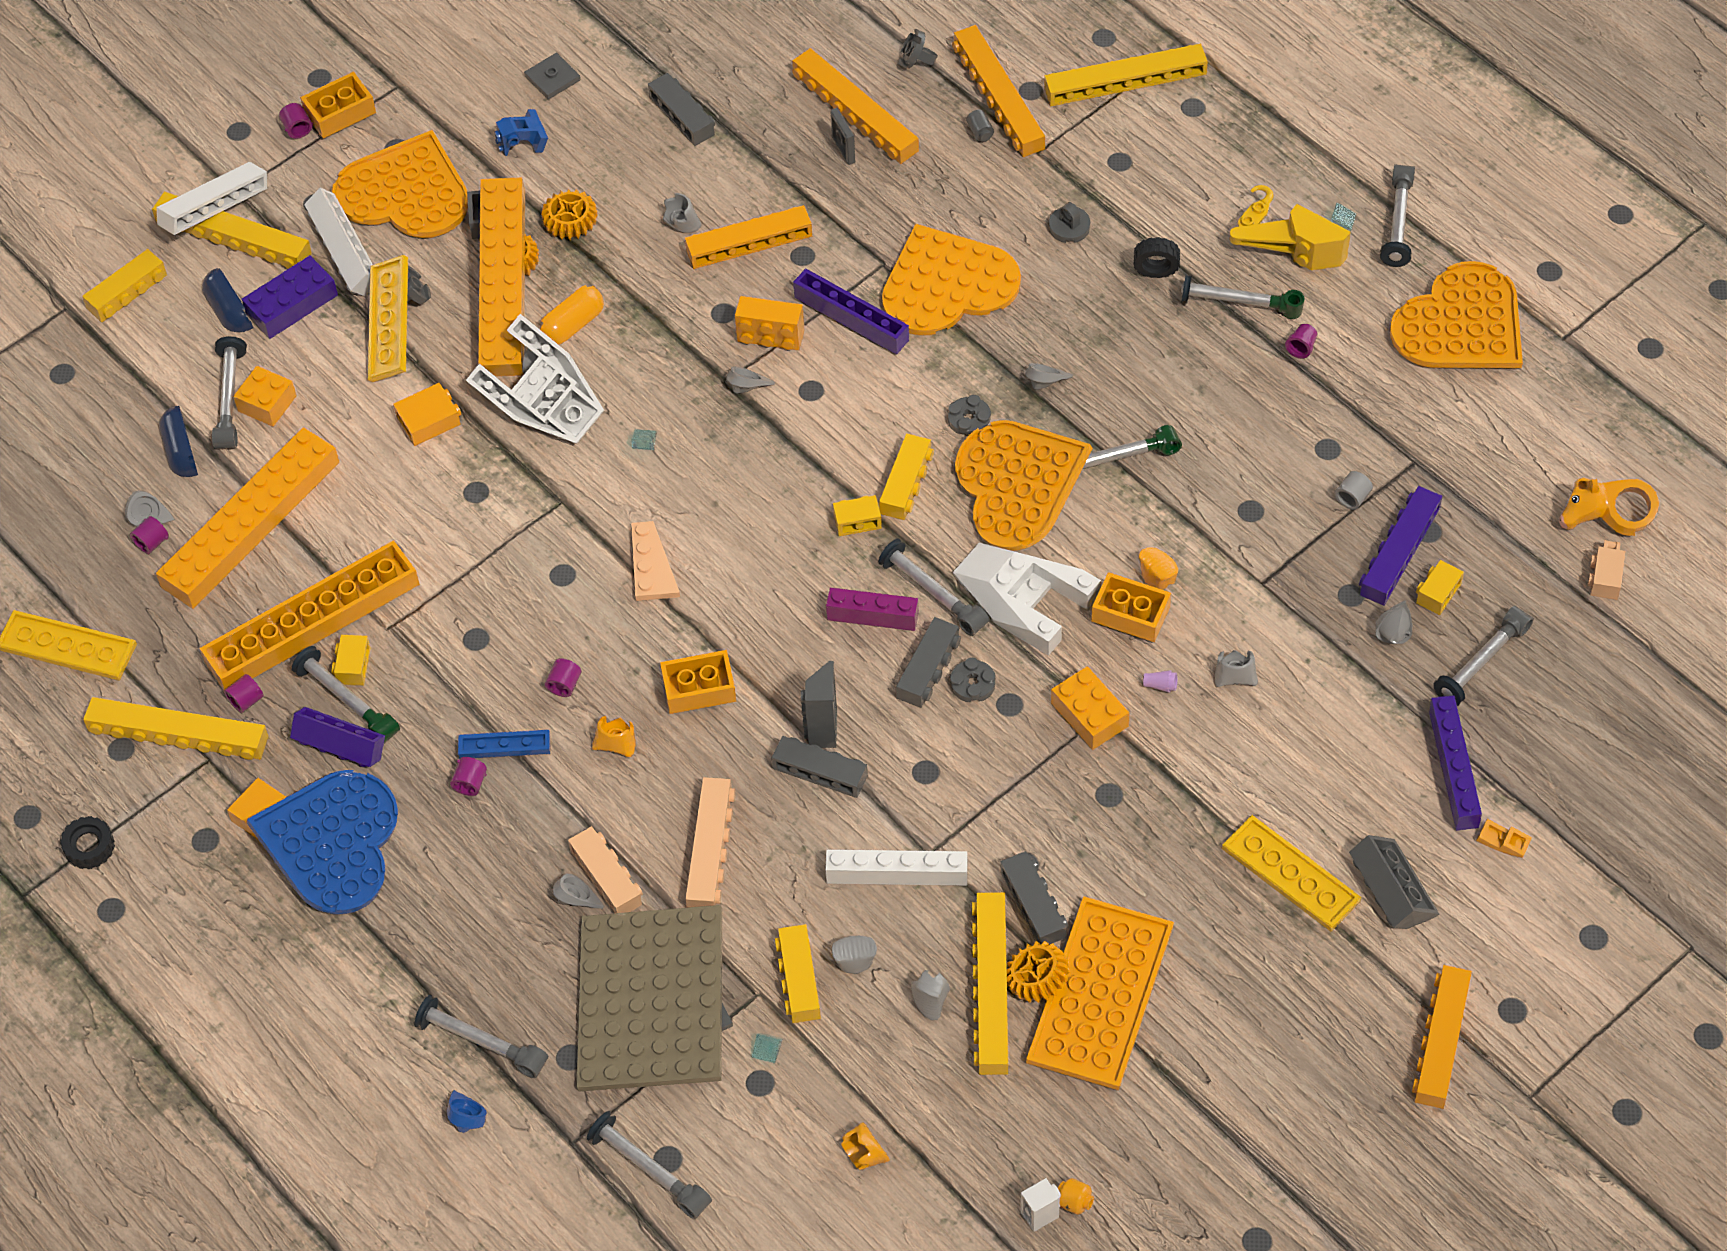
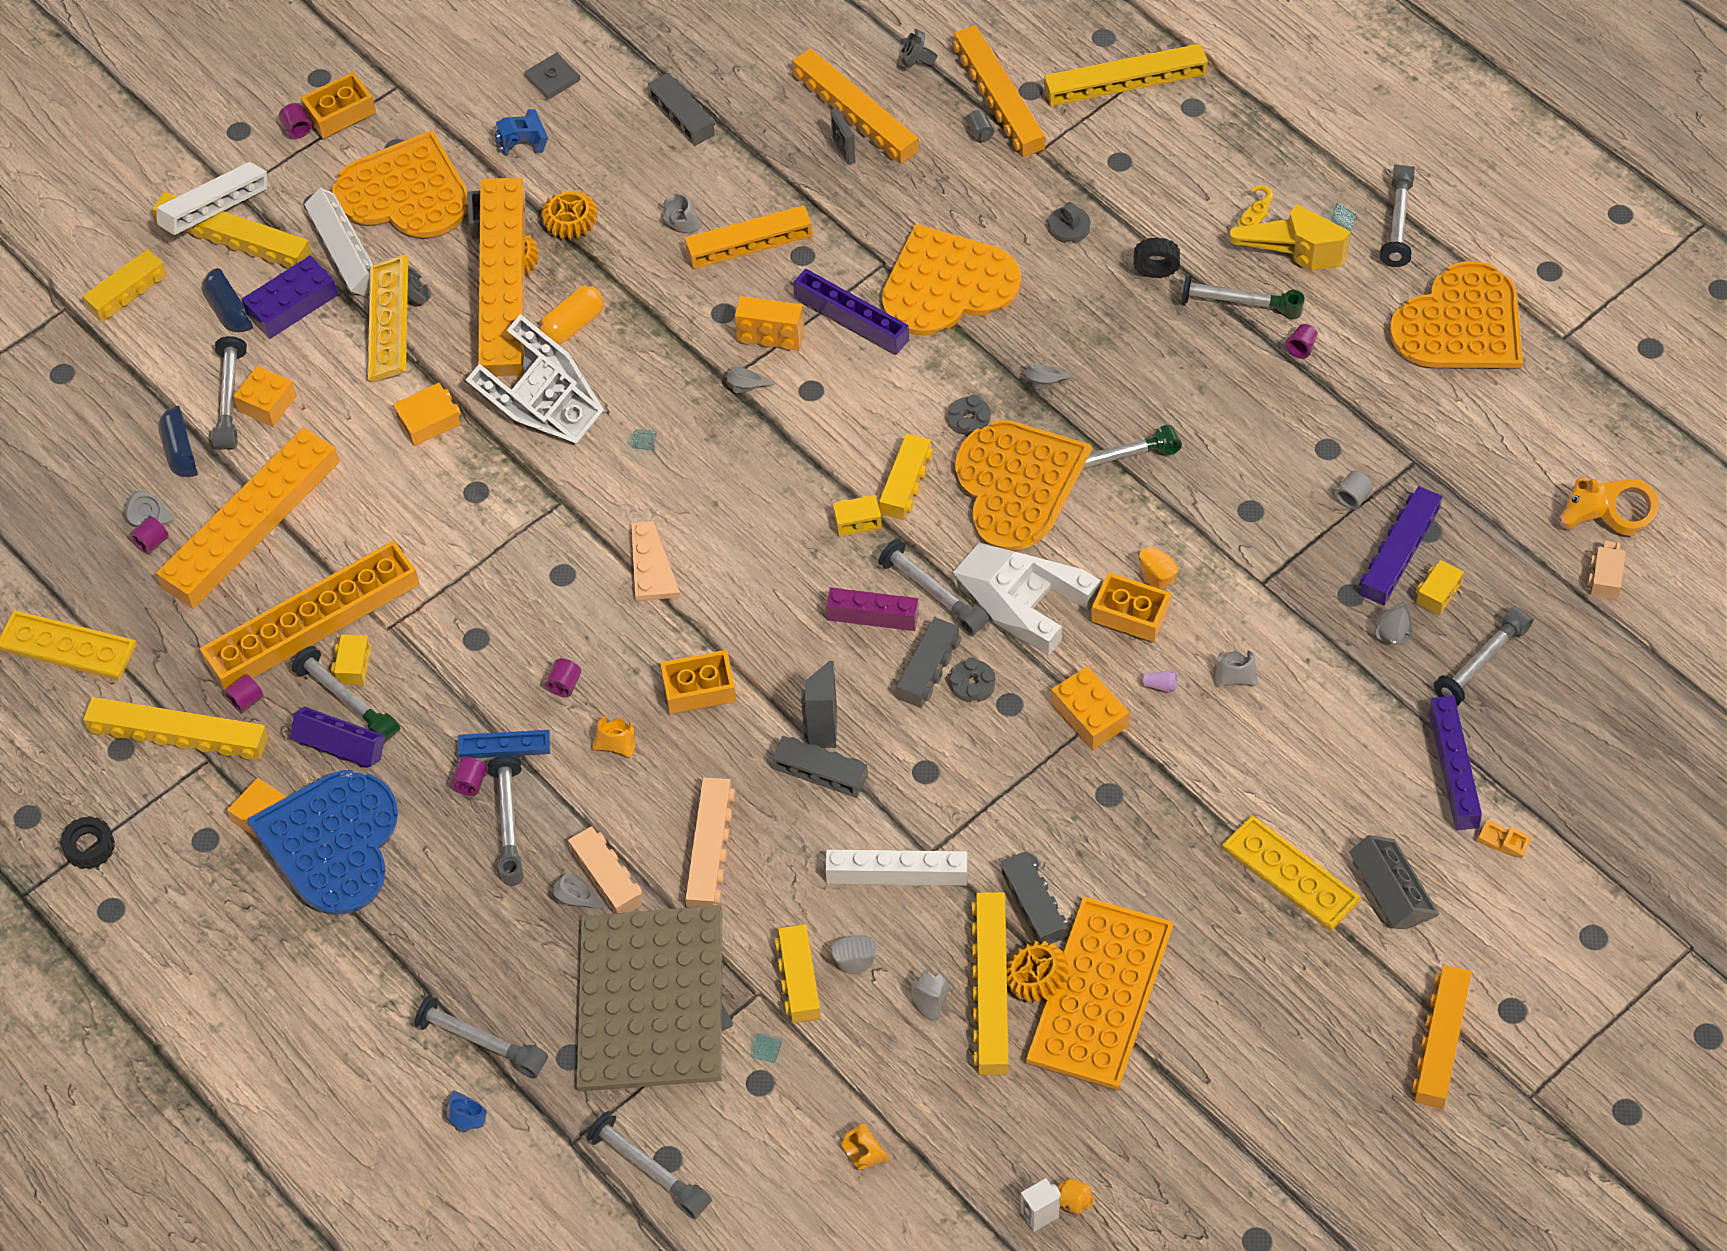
(504, 769): none -> piece

